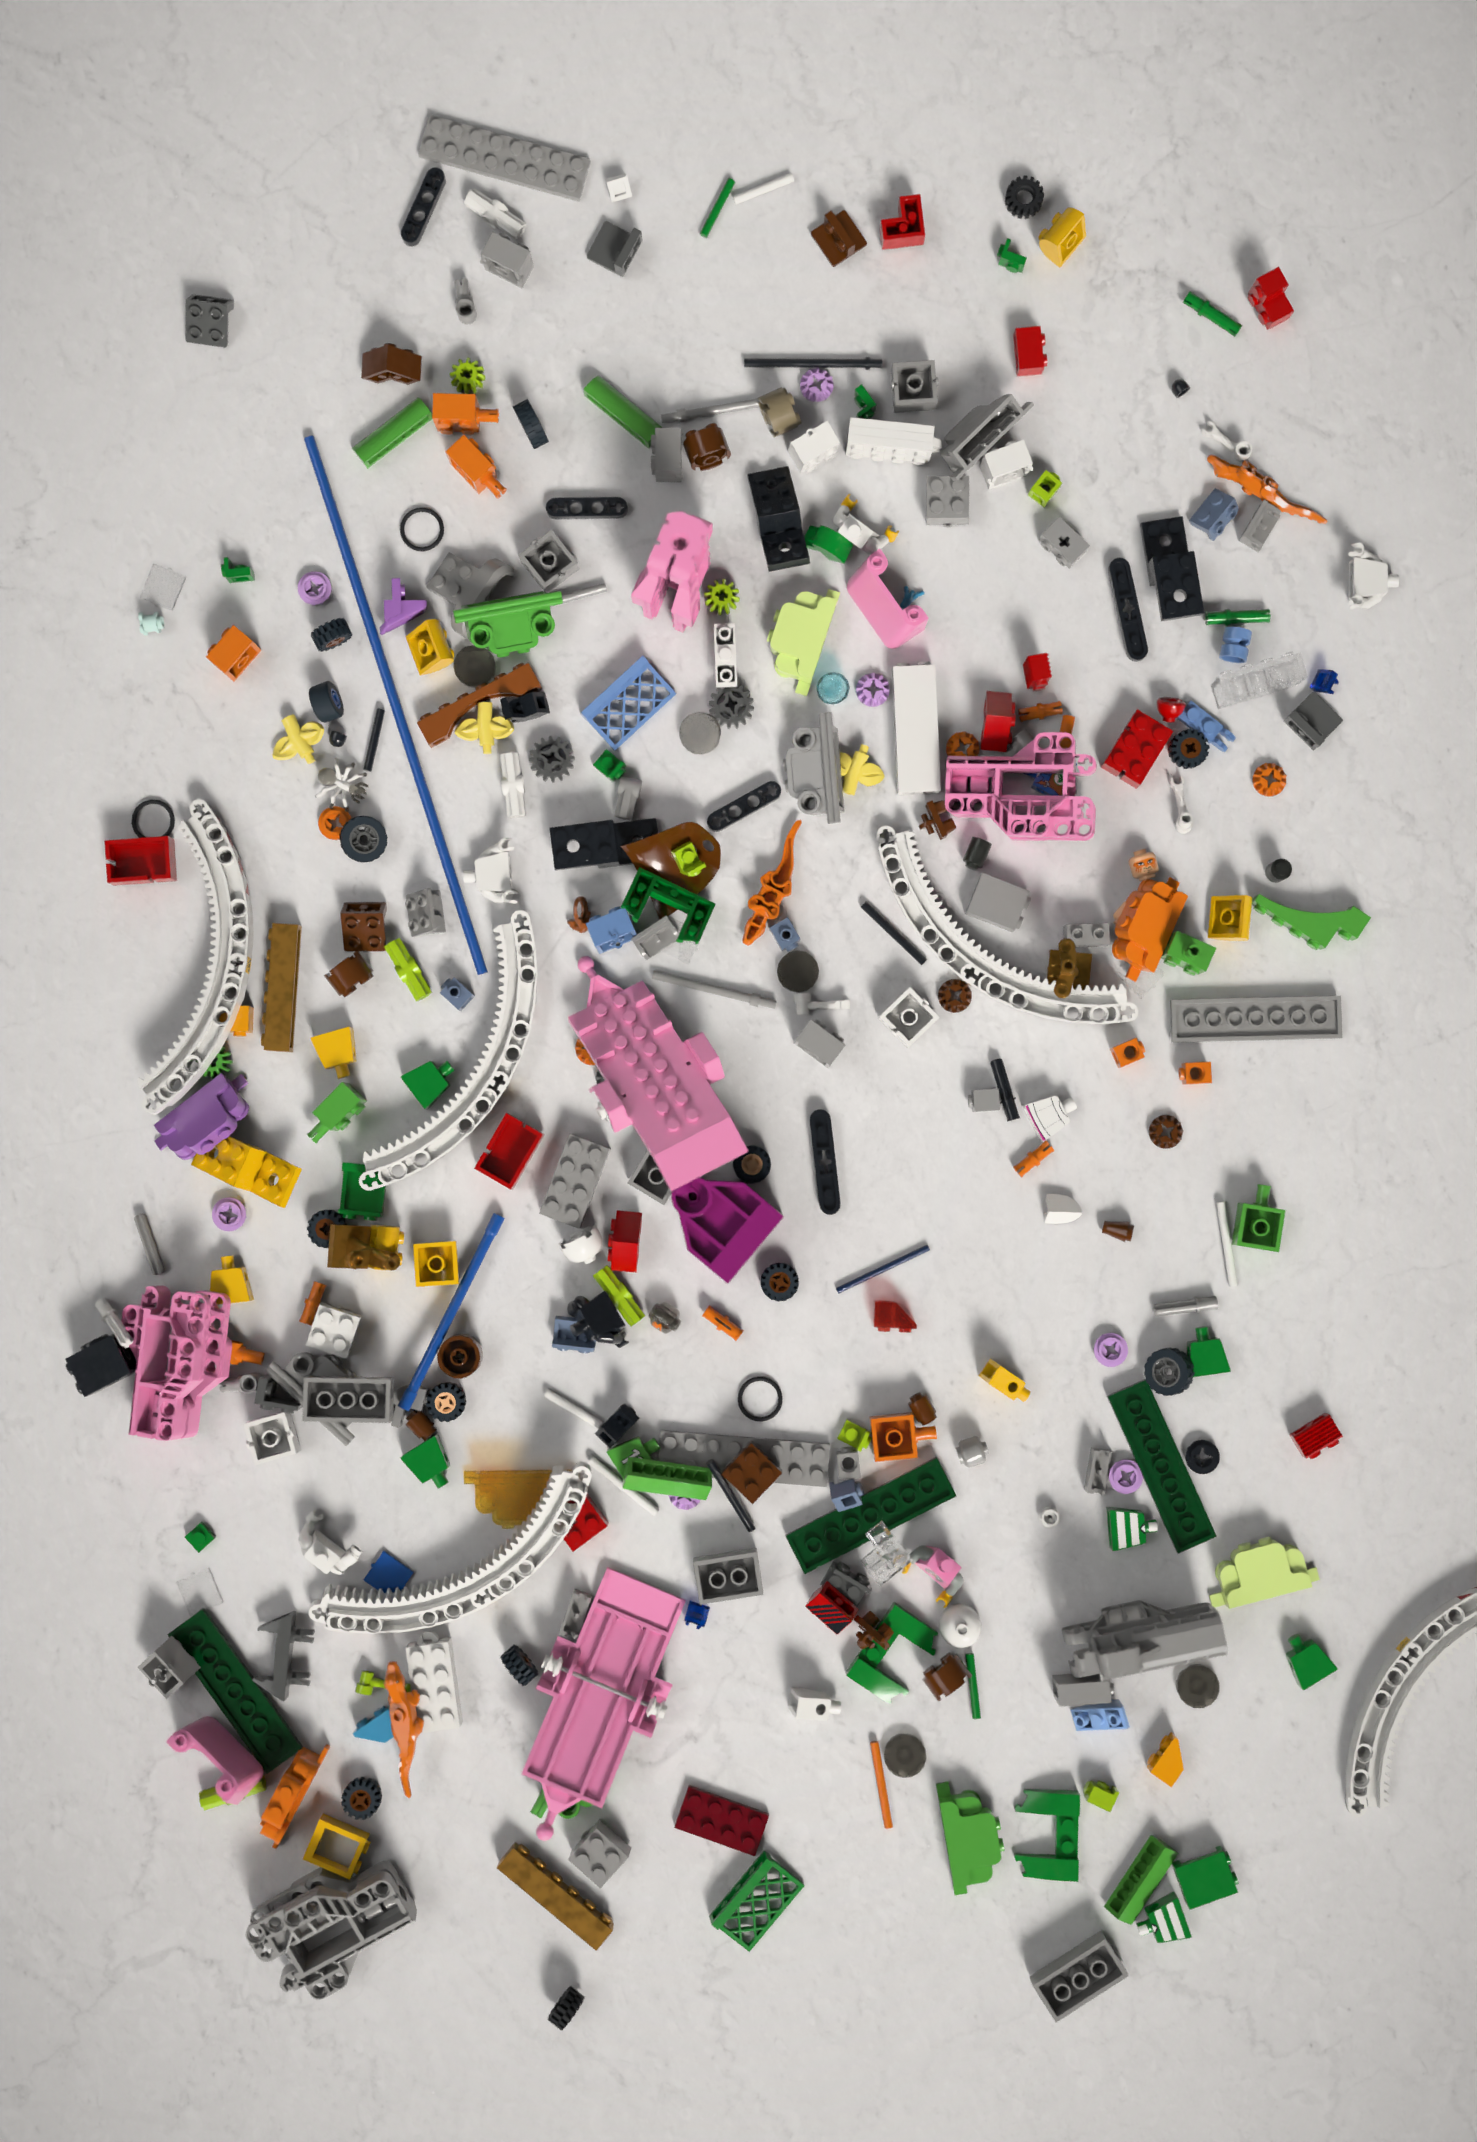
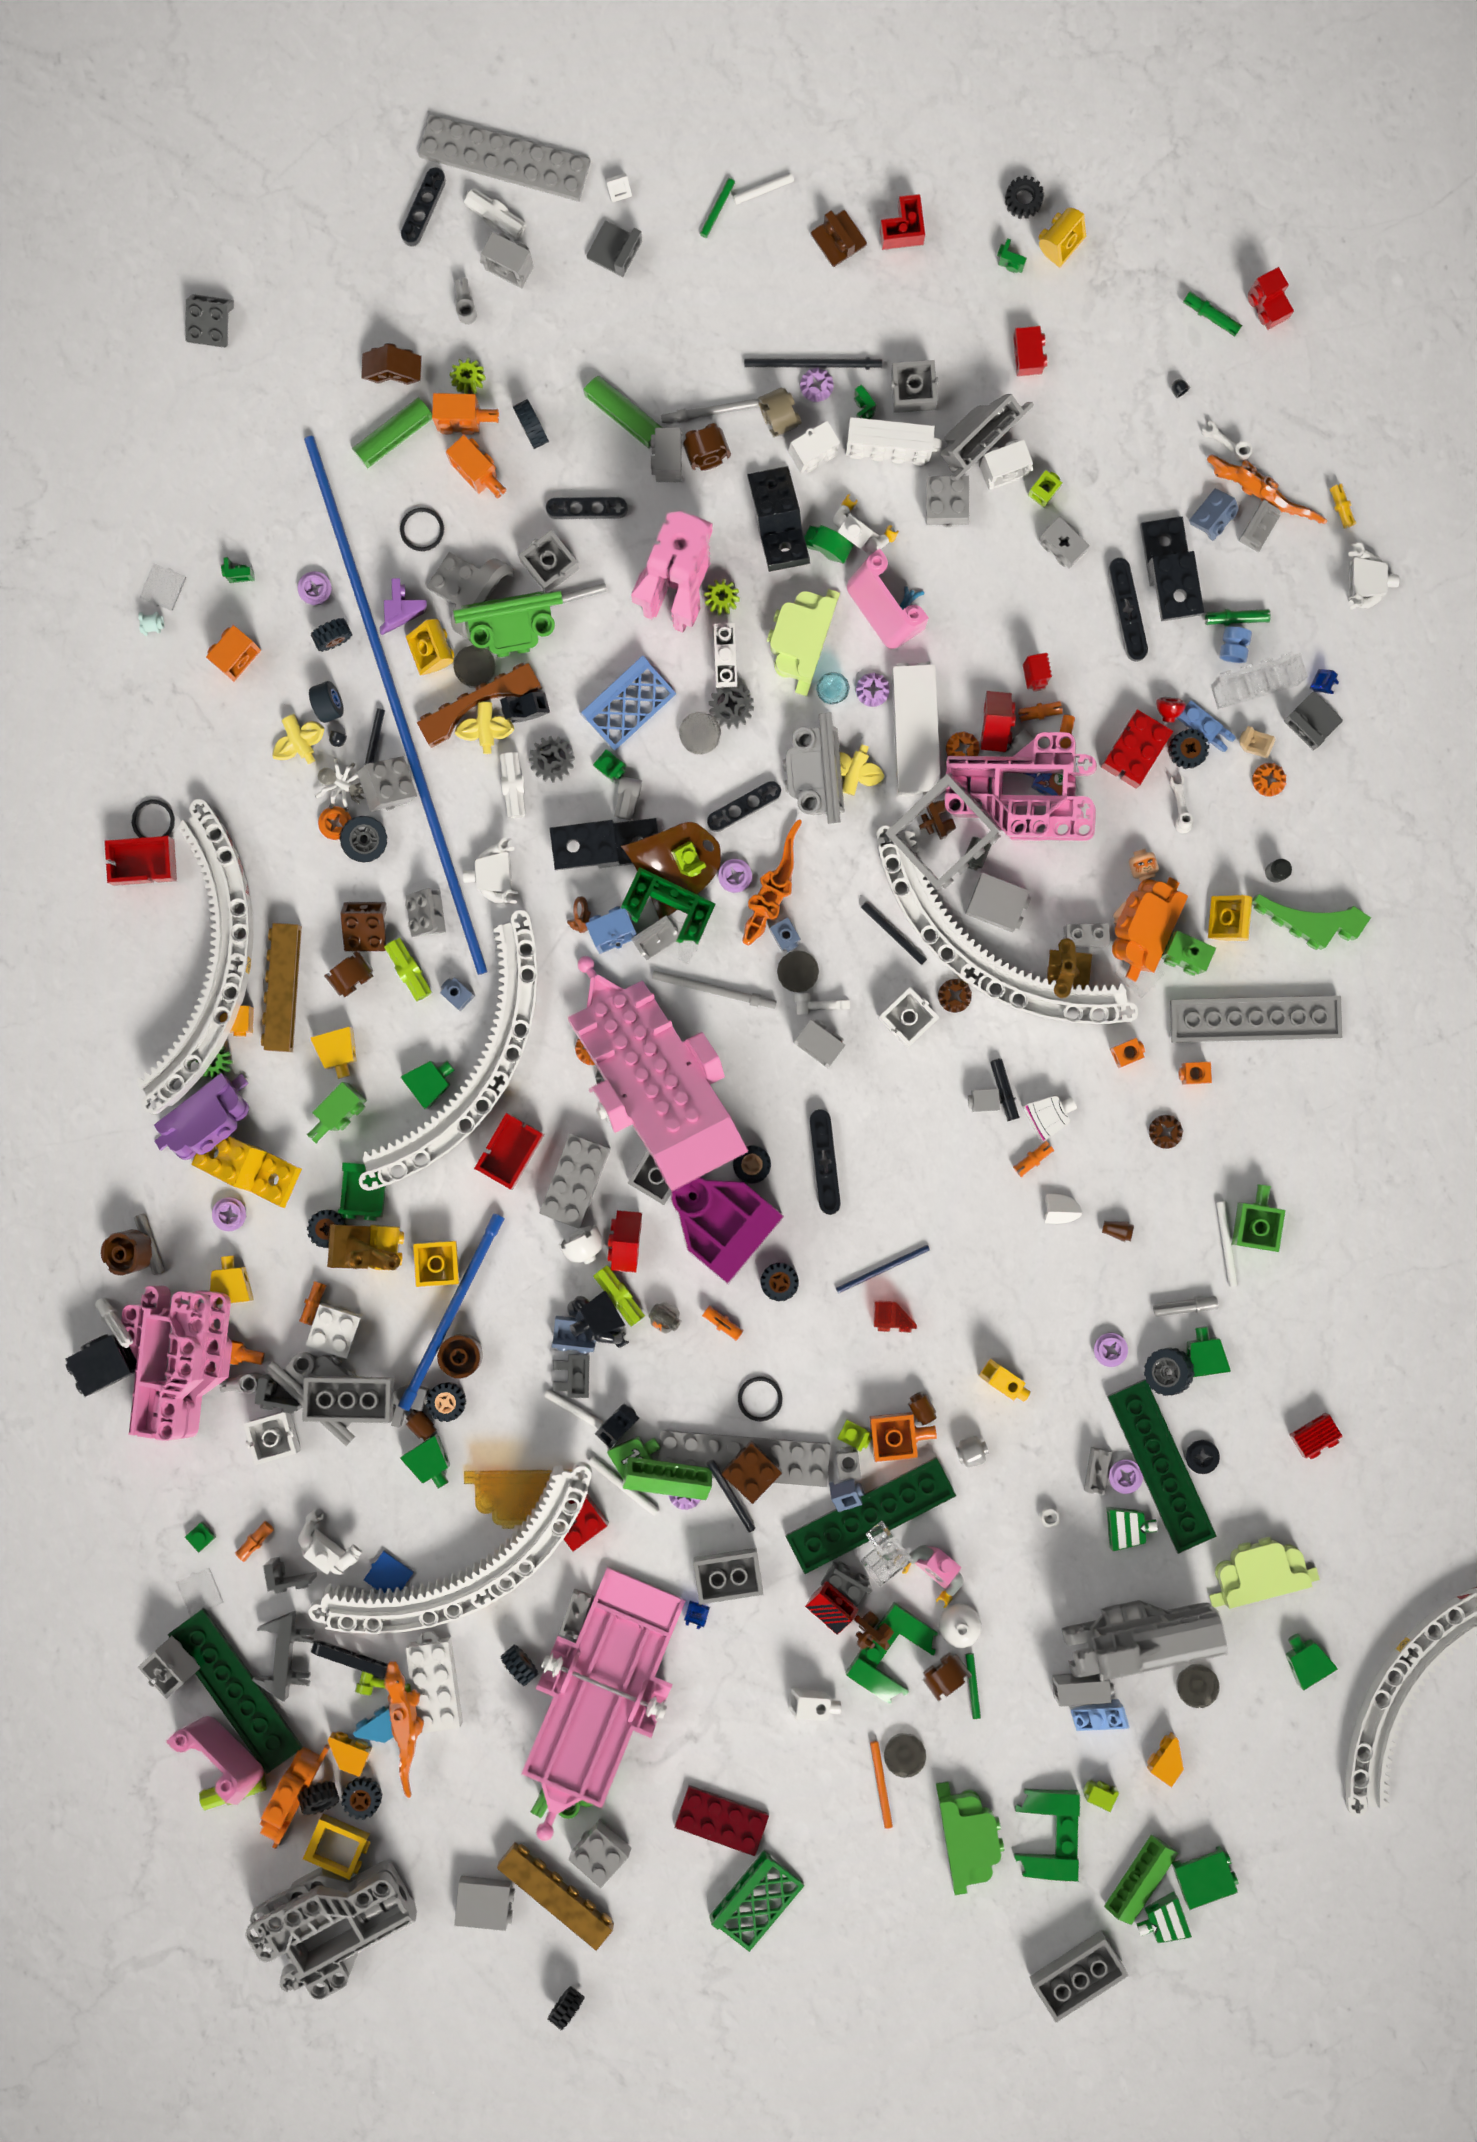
(127, 1252): none -> reddish brown brick
(254, 1541): none -> orange pin
(274, 1578): none -> dark grey bracket
(318, 1798): none -> black tyre
(348, 1753): none -> light orange slope
(349, 1658): none -> black beam
(387, 784): none -> light grey brick
(484, 1903): none -> light grey brick
(577, 1375): none -> dark grey plate
(738, 866): none -> lavender gear
(921, 805): none -> light grey window
(1256, 742): none -> tan bracket
(1342, 506): none -> yellow pin

